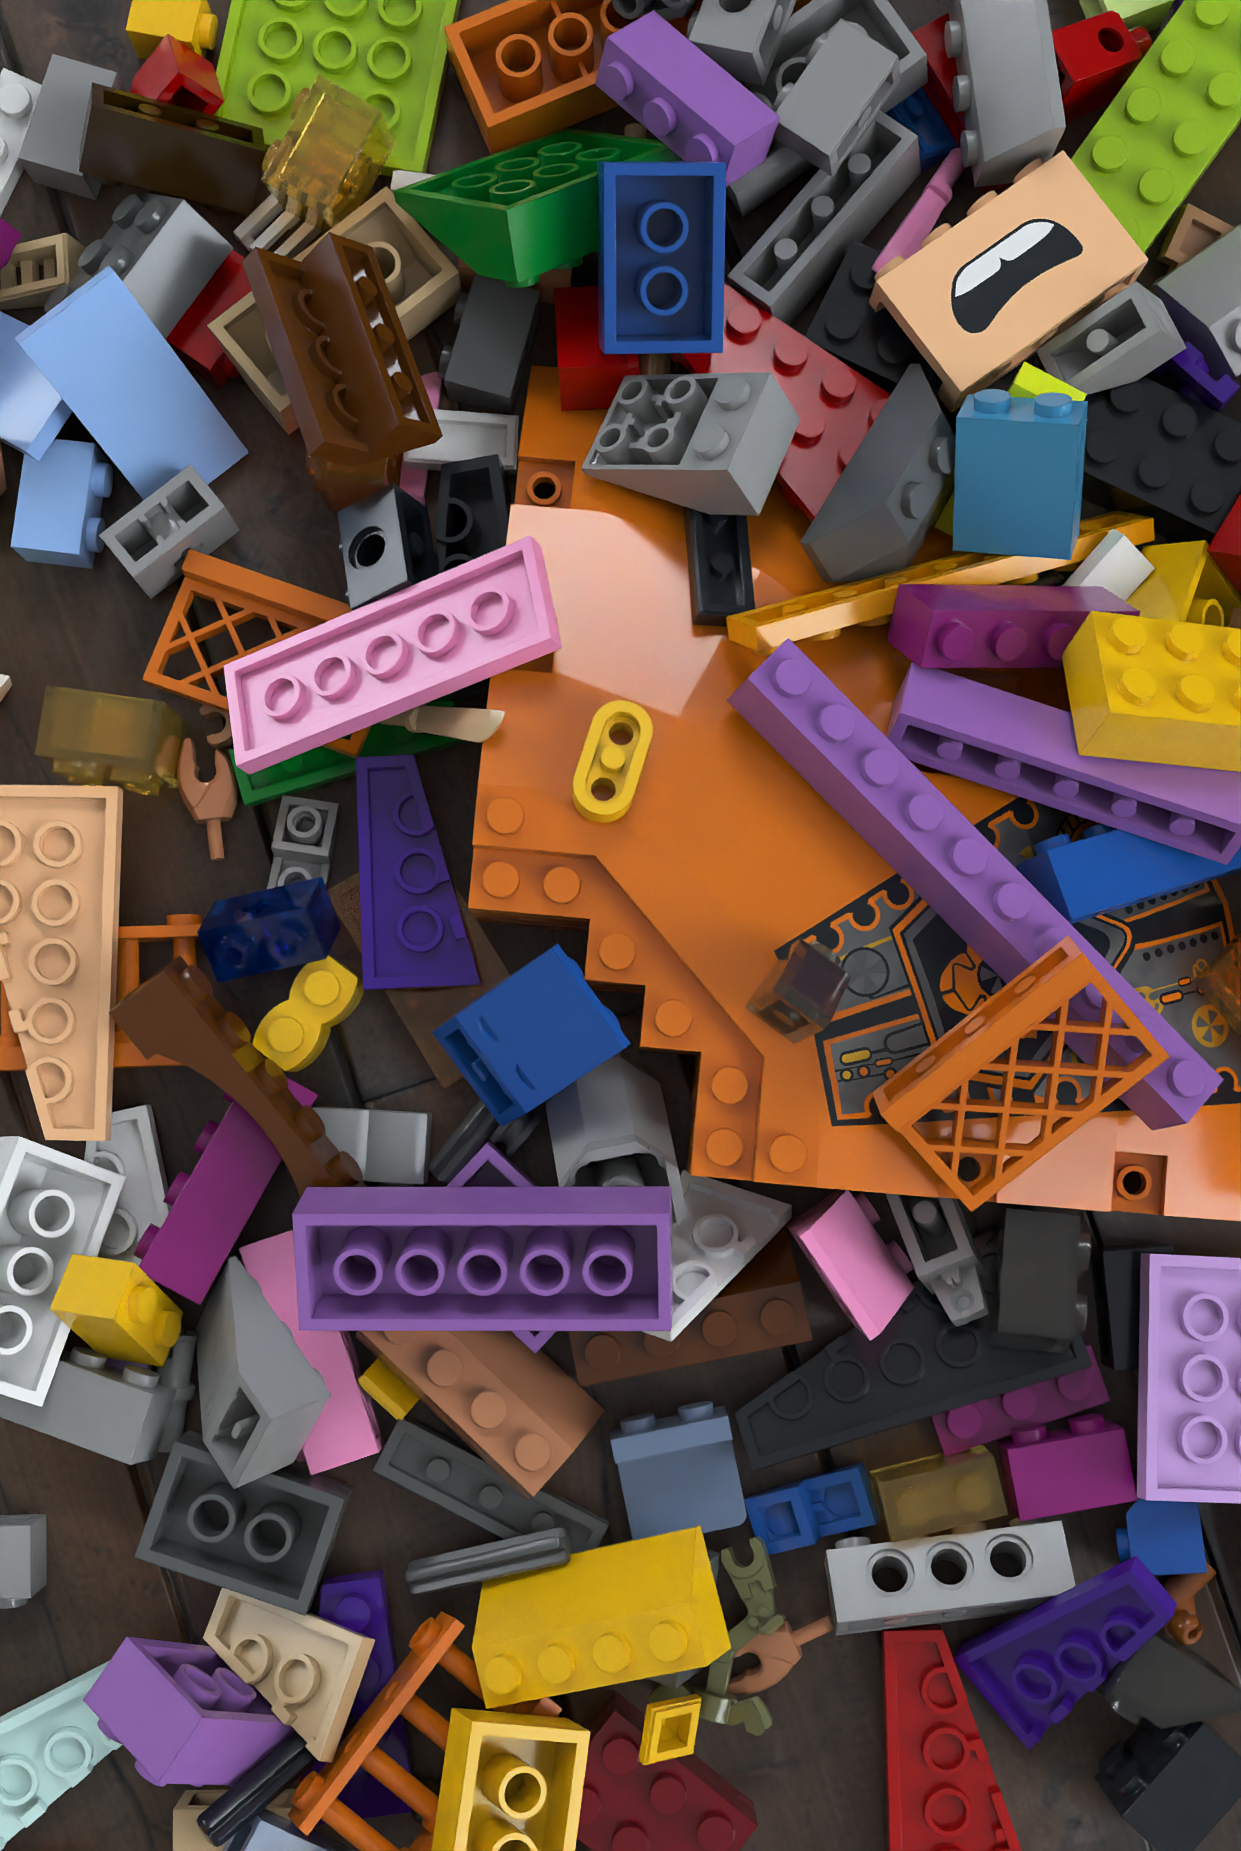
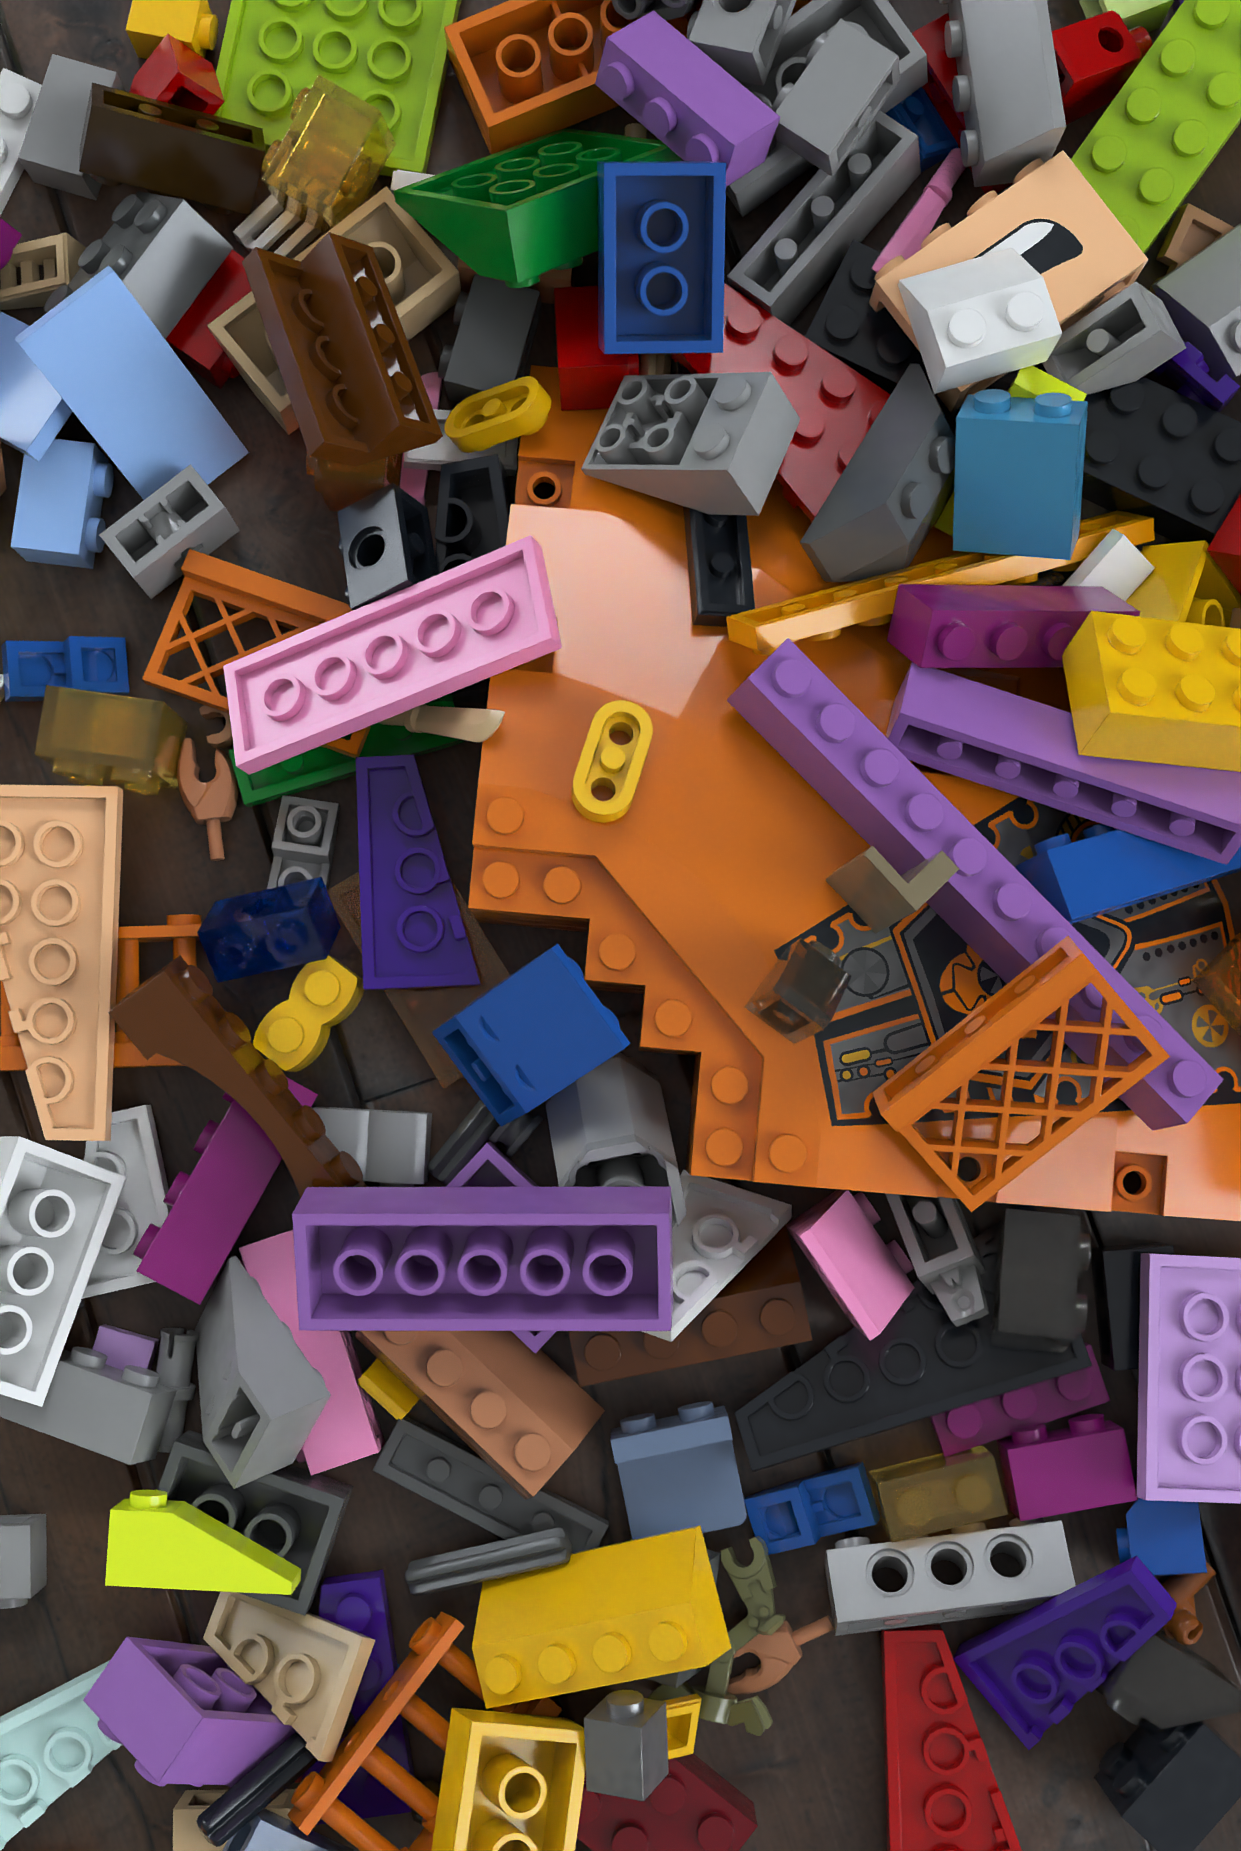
(76, 663): none -> blue slope
(117, 1310): yellow brick -> none
(183, 1548): none -> neon yellow slope
(498, 415): none -> yellow plate
(626, 1745): none -> flat silver brick
(882, 894): none -> dark tan panel
(980, 318): none -> white slope

